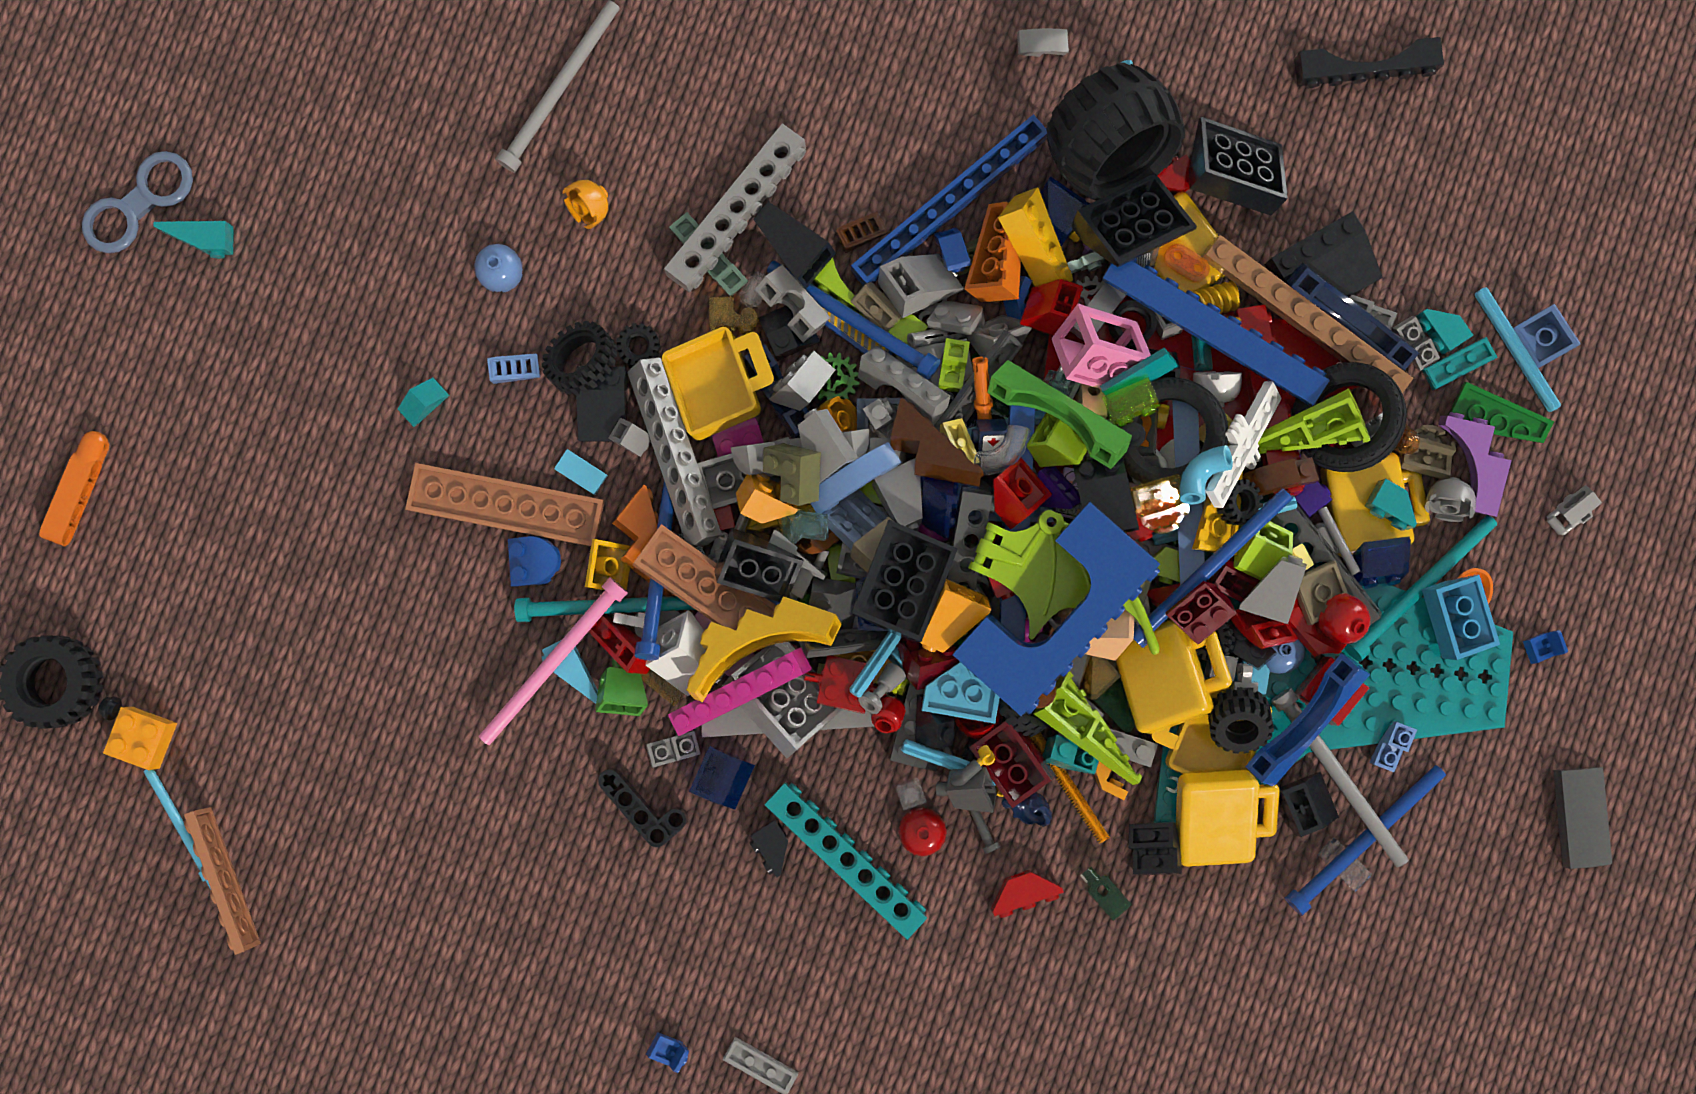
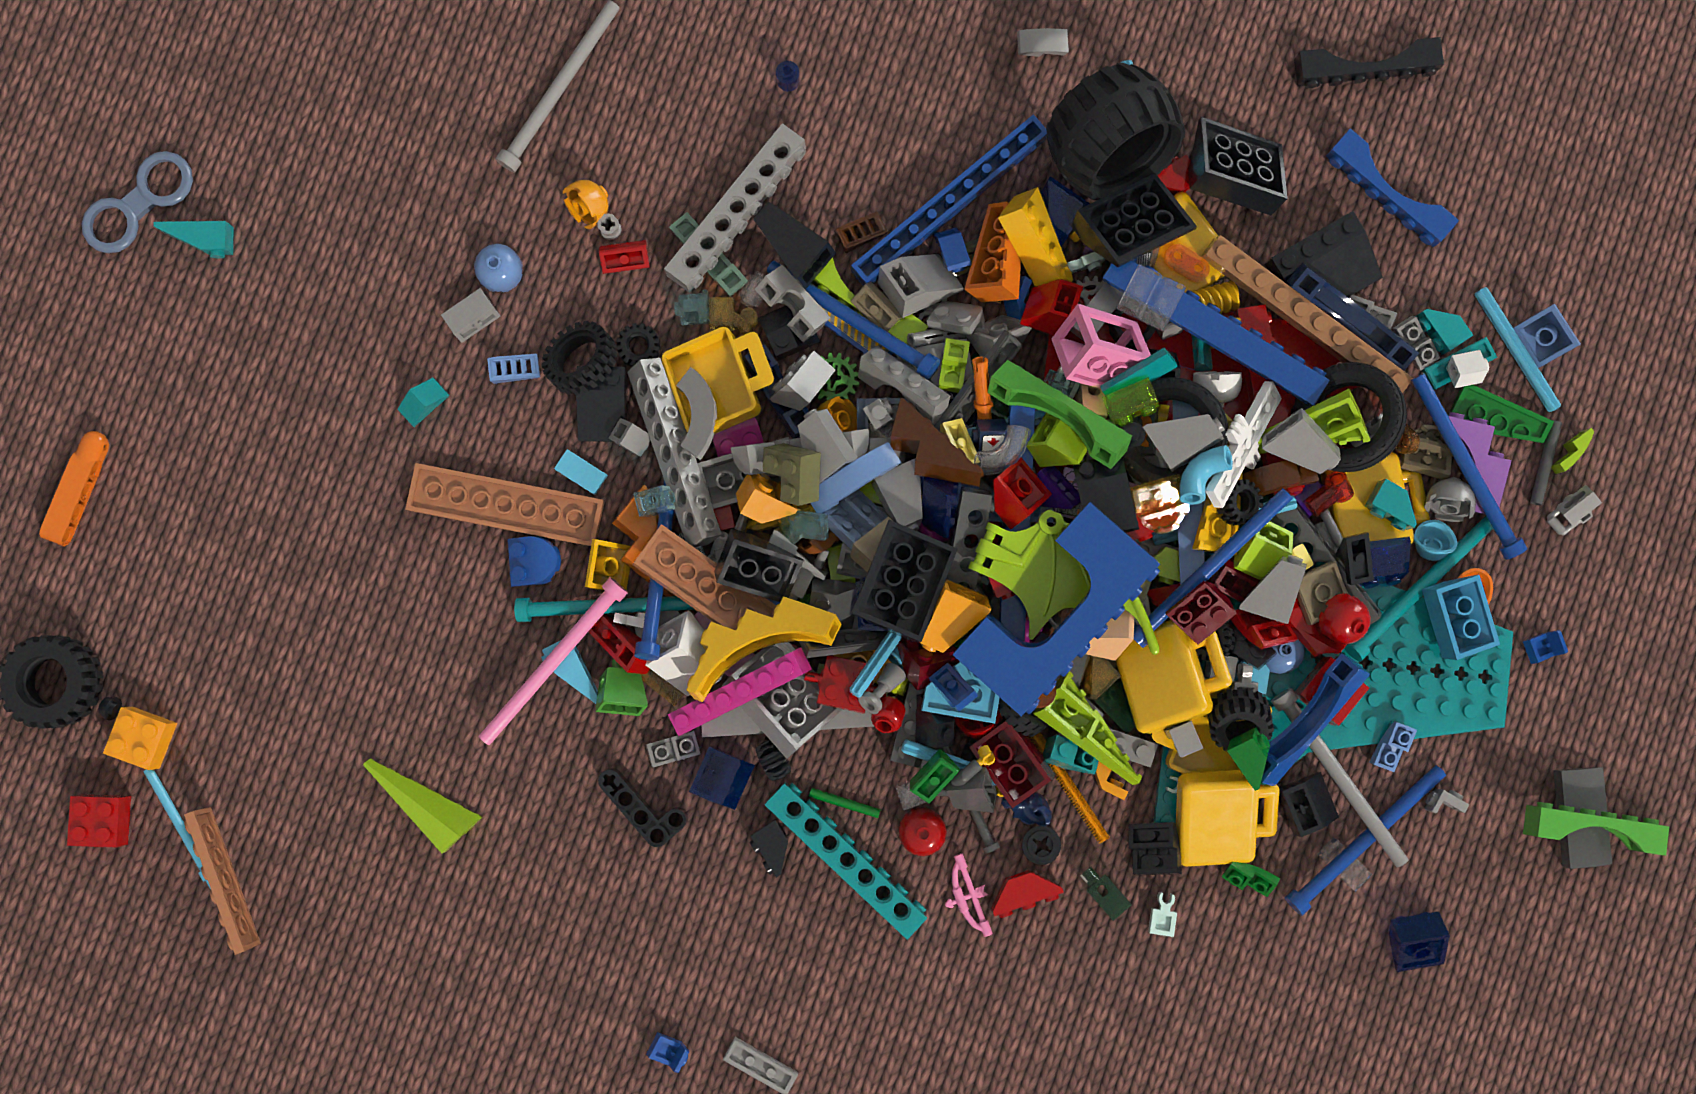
(99, 820): none -> red brick
(433, 814): none -> lime wedge
(470, 315): none -> light grey hinge
(615, 230): none -> light grey bush
(624, 256): none -> red slope
(648, 507): none -> clear light blue brick
(693, 308): none -> clear light blue brick
(702, 413): none -> light grey tile
(772, 760): none -> black gear
(787, 75): none -> clear blue brick
(844, 802): none -> green bar
(933, 776): none -> green slope
(953, 687): none -> blue slope
(960, 899): none -> bright pink piece
(1042, 856): none -> black gear
(1151, 297): none -> clear slope
(1163, 920): none -> light aqua plate
(1184, 438): none -> light grey slope
(1184, 738): none -> light grey panel
(1245, 874): none -> green slope
(1250, 755): none -> green slope
(1302, 443): none -> light grey slope
(1335, 490): none -> clear red piece
(1354, 158): none -> blue arch
(1357, 558): none -> black slope
(1418, 941): none -> clear blue slope
(1434, 540): none -> medium azure helmet
(1451, 799): none -> light grey bracket
(1467, 368): none -> white brick
(1510, 545): none -> blue piece
(1545, 464): none -> dark grey piece
(1557, 823): none -> bright green arch
(1576, 447): none -> lime slope

